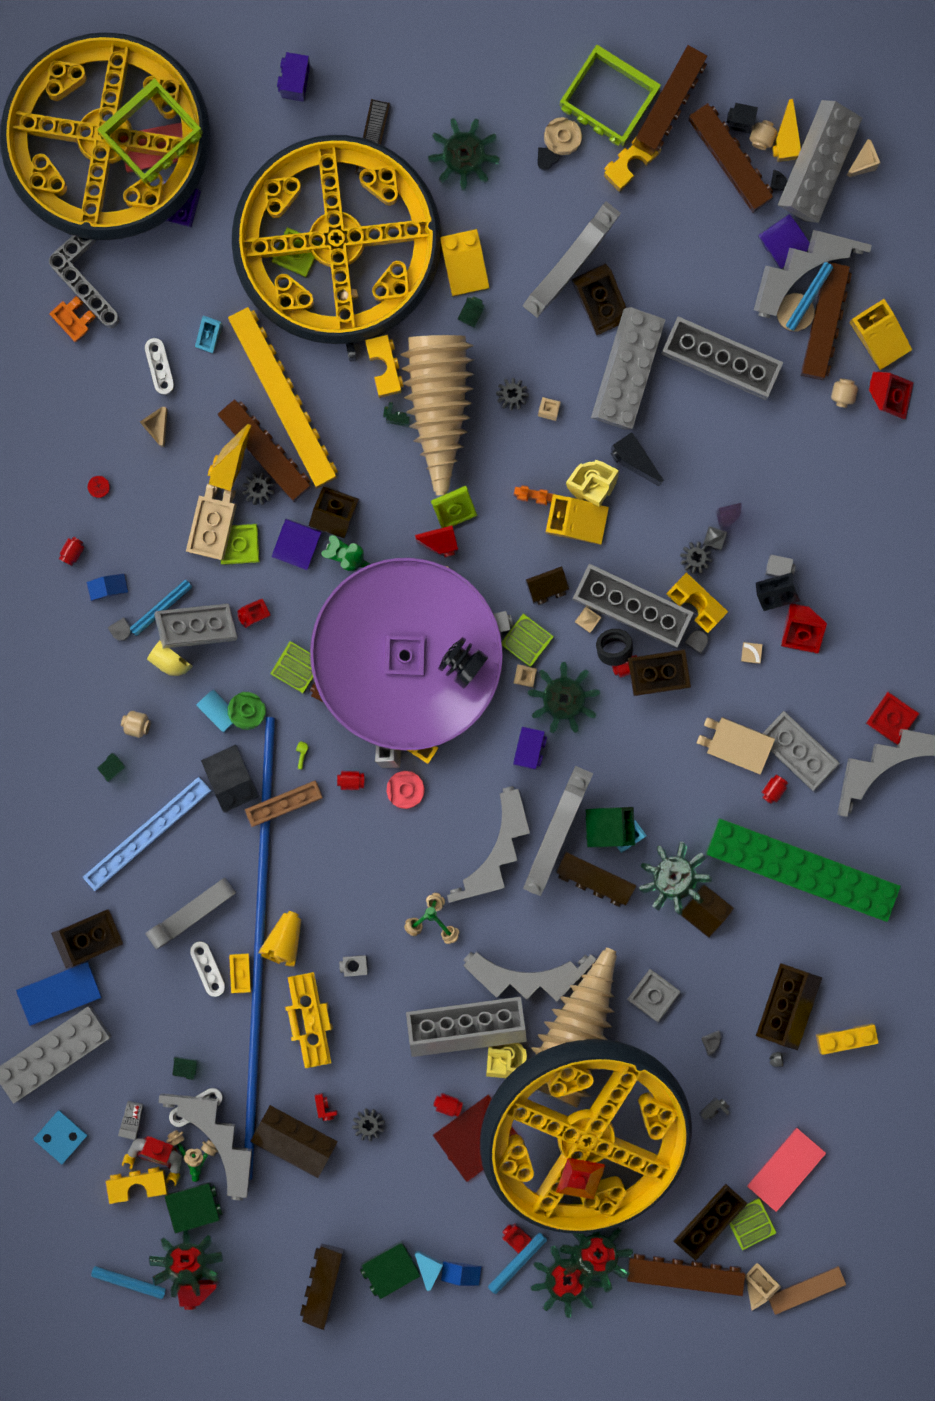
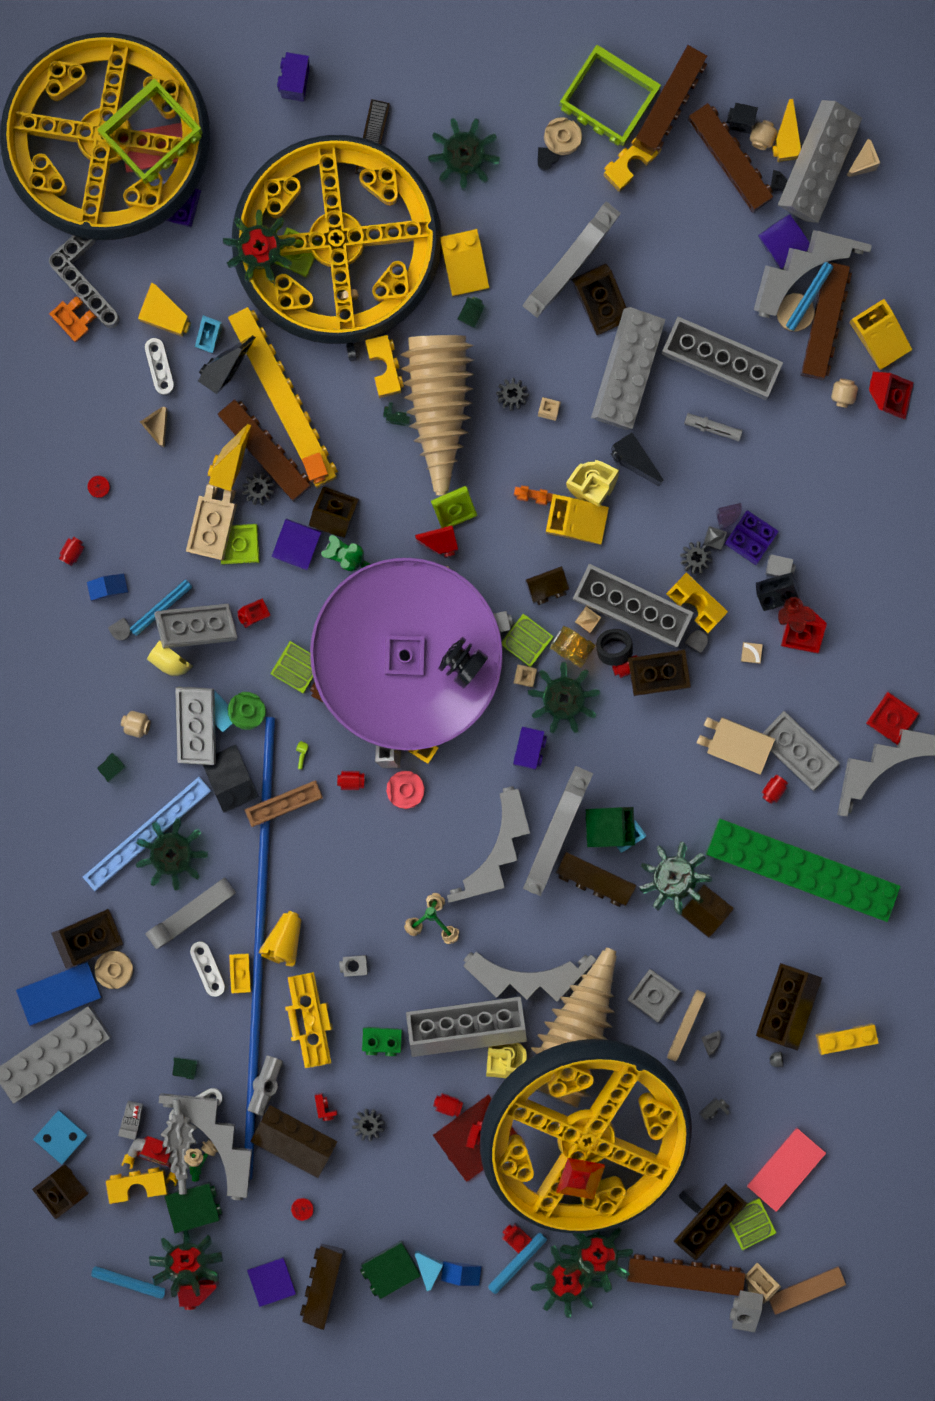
(60, 1191): none -> dark brown slope
(113, 969): none -> tan tile
(163, 313): none -> yellow slope
(178, 1139): none -> light grey piece
(180, 860): none -> clear green gear
(195, 725): none -> light grey tile
(220, 371): none -> black slope
(248, 248): none -> clear green gear
(261, 1091): none -> light grey piece
(271, 1281): none -> dark purple tile
(302, 1209): none -> red piece
(315, 468): none -> orange brick
(381, 1040): none -> green brick
(474, 1135): none -> red bracket
(572, 646): none -> clear yellow brick
(686, 1025): none -> tan beam
(689, 1202): none -> black tile
(713, 427): none -> light grey pin
(746, 1311): none -> light grey brick
(751, 537): none -> dark purple slope
(796, 616): none -> clear red plate

